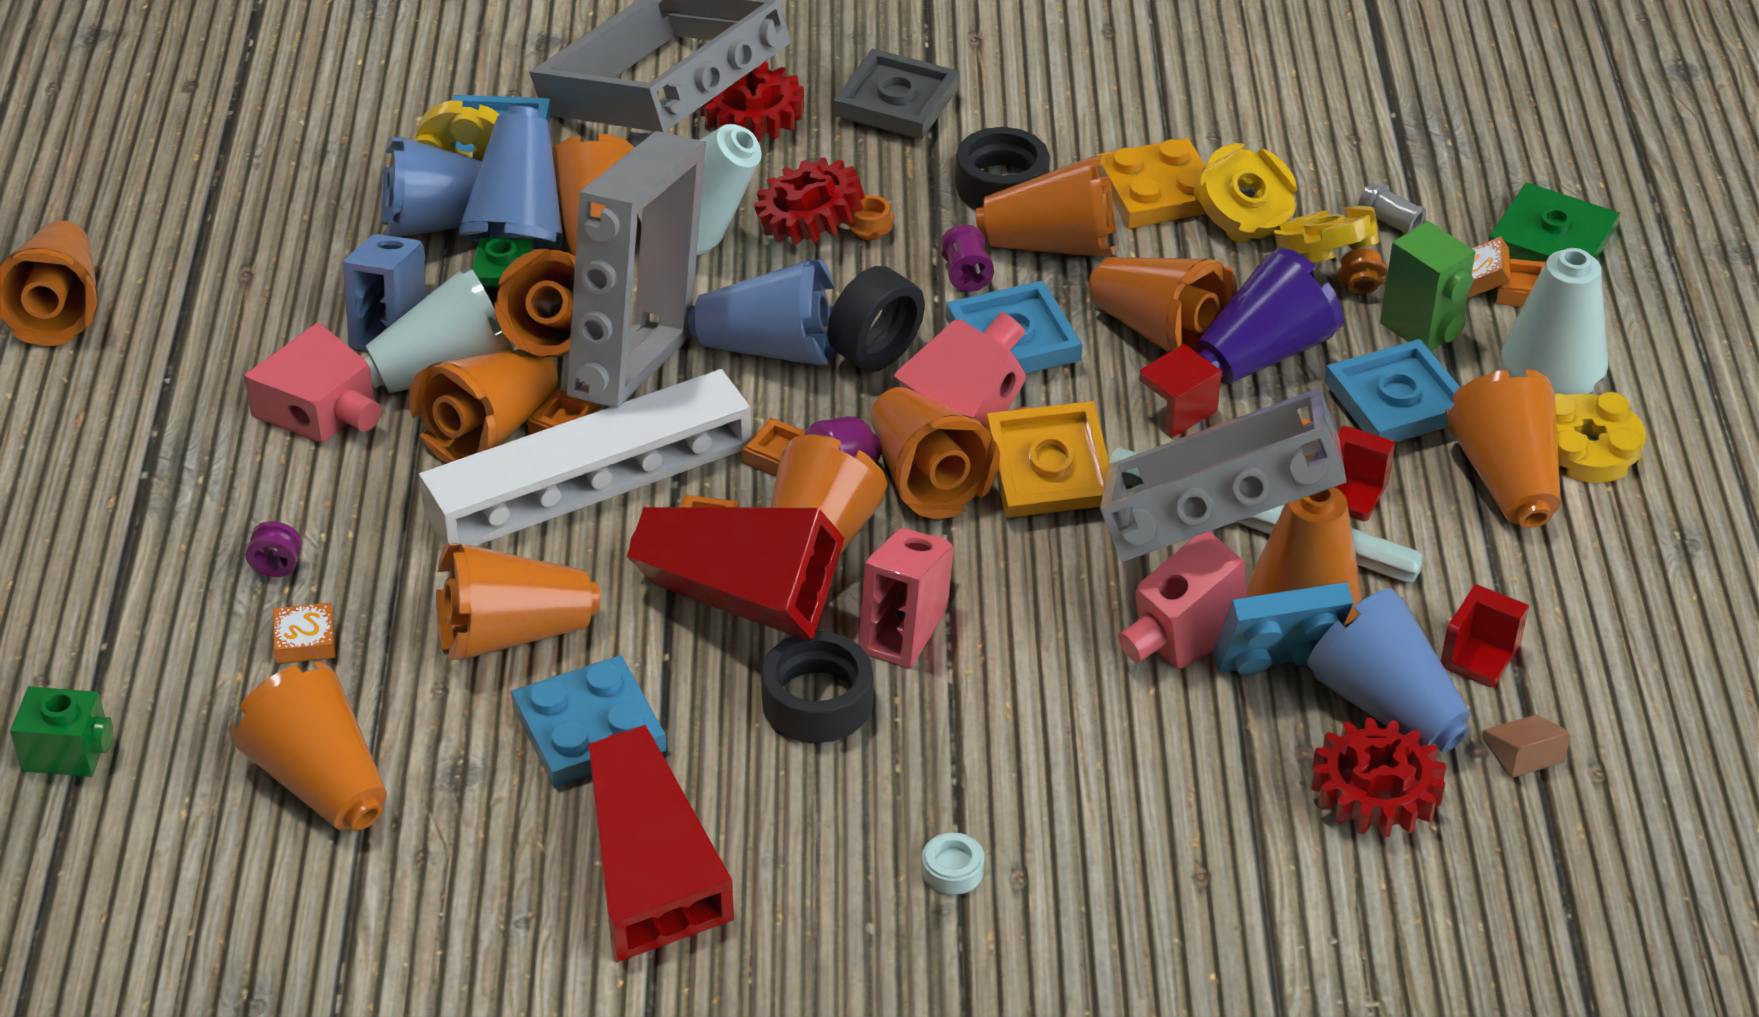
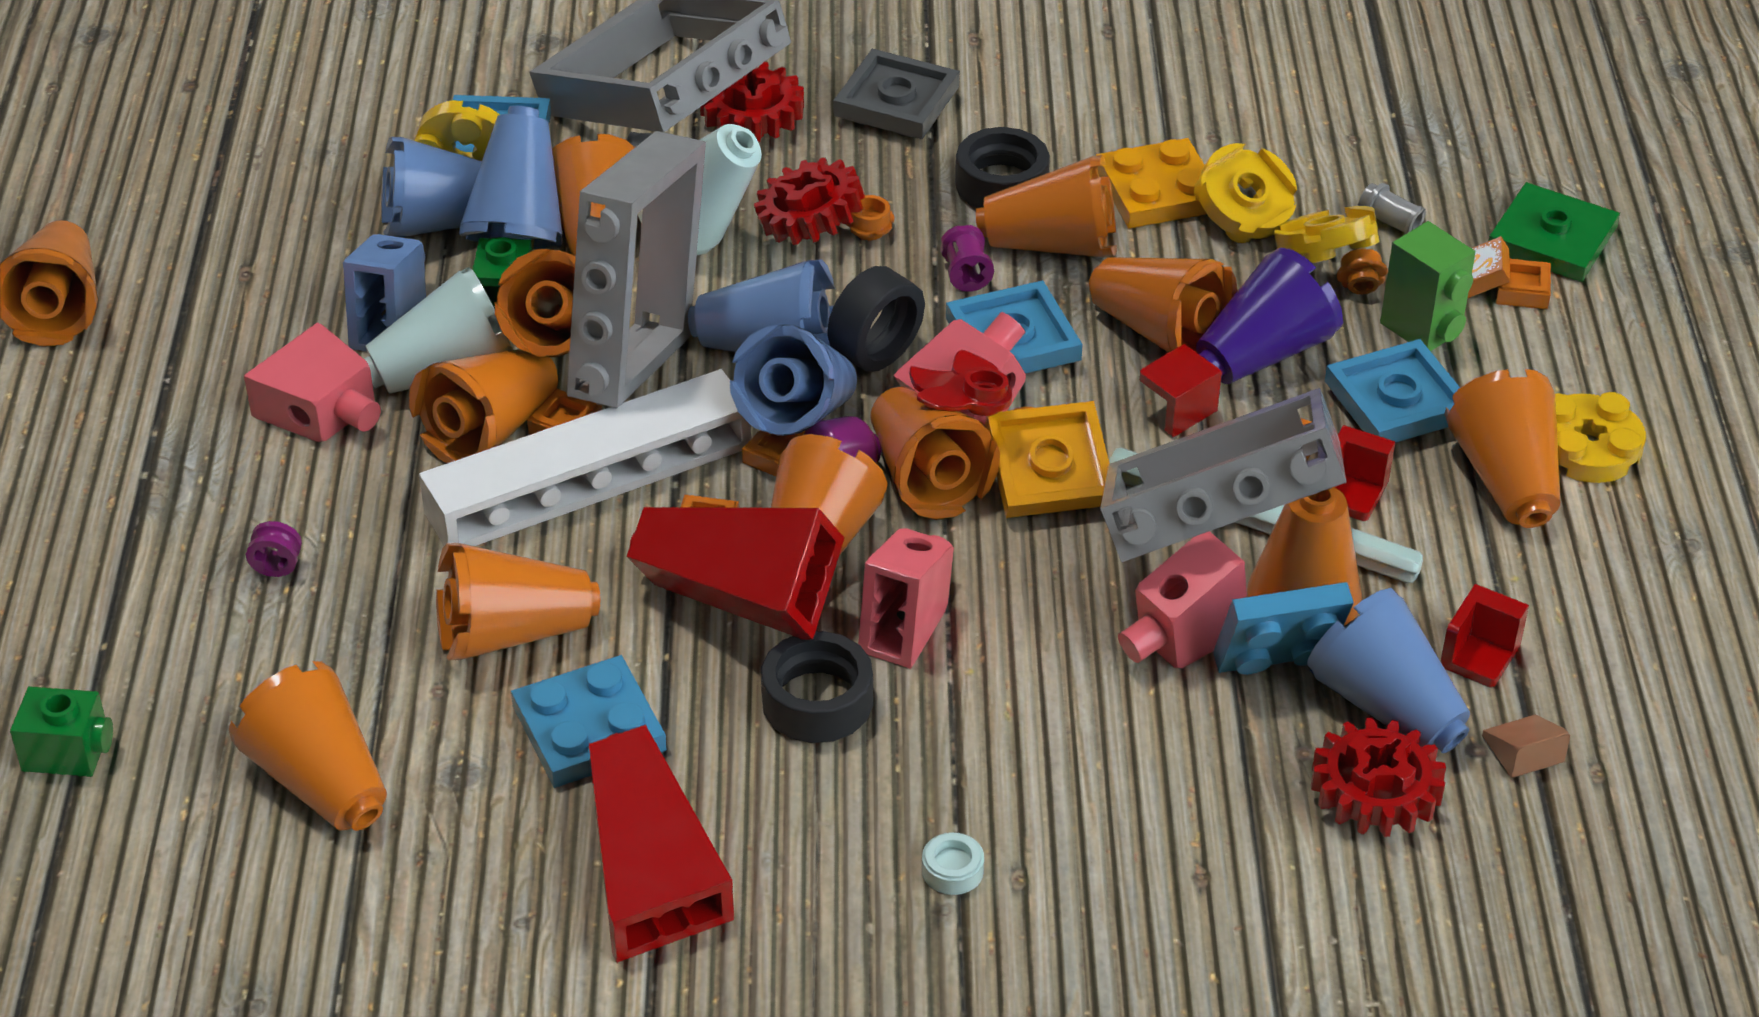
(303, 633): tile -> none
(789, 379): none -> medium blue cone
(969, 385): none -> red plate
(1562, 325): light aqua cone -> none

